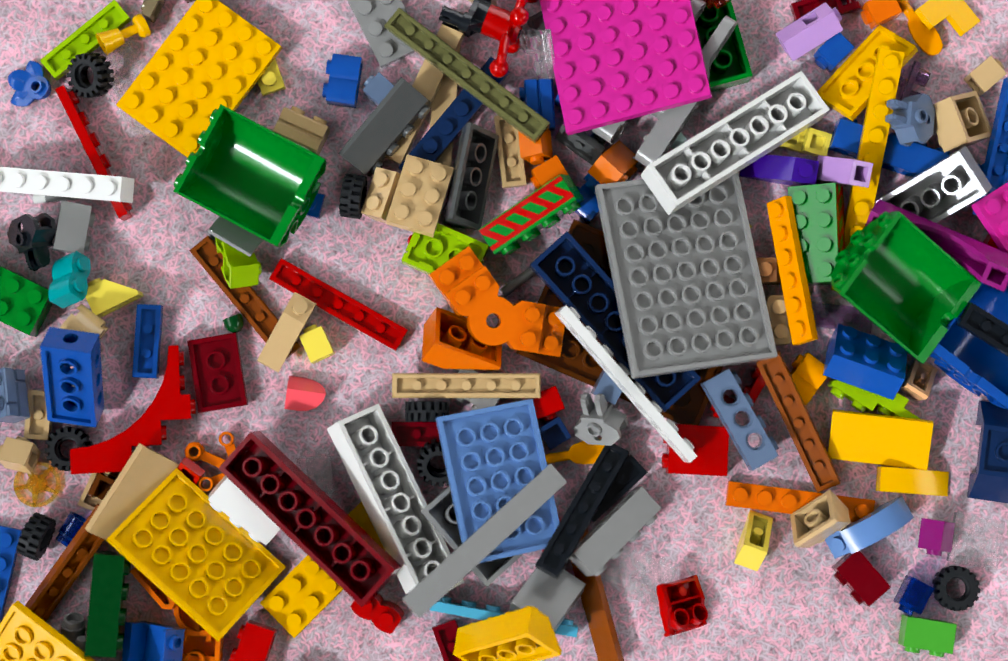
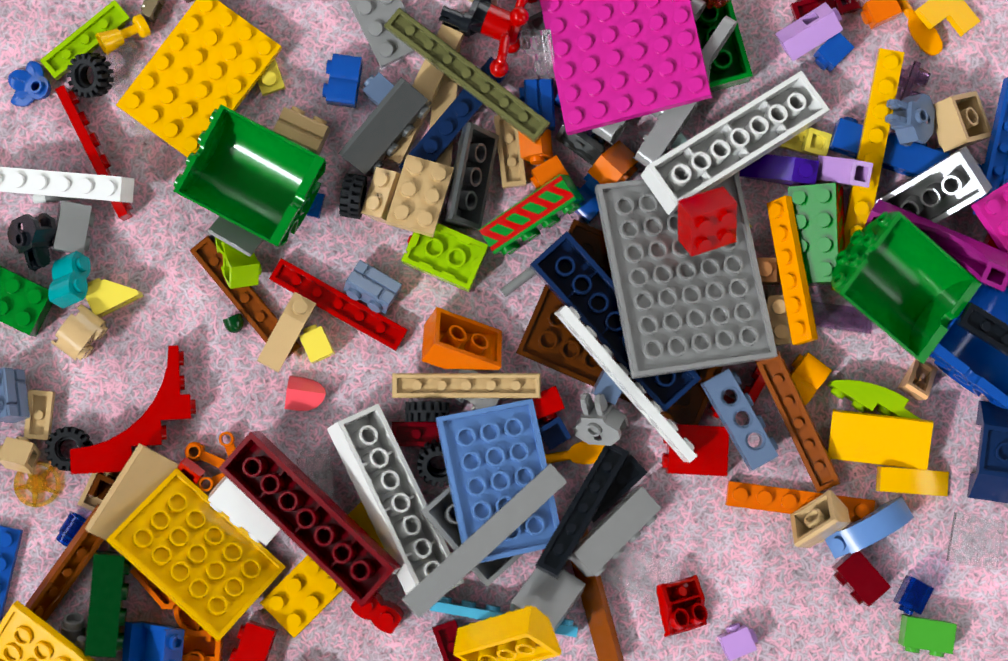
(36, 536): black tyre -> none
(85, 401): blue brick -> none
(147, 341): blue plate -> none
(217, 372): dark red plate -> none
(372, 287): none -> sand blue brick
(474, 294): orange plate -> none
(707, 221): none -> red brick
(737, 641): none -> lavender brick
(754, 541): light yellow slope -> none
(850, 85): yellow plate -> none
(865, 361): blue brick -> none
(936, 536): magenta brick -> none
(969, 595): black tyre -> none
(985, 75): tan brick -> none

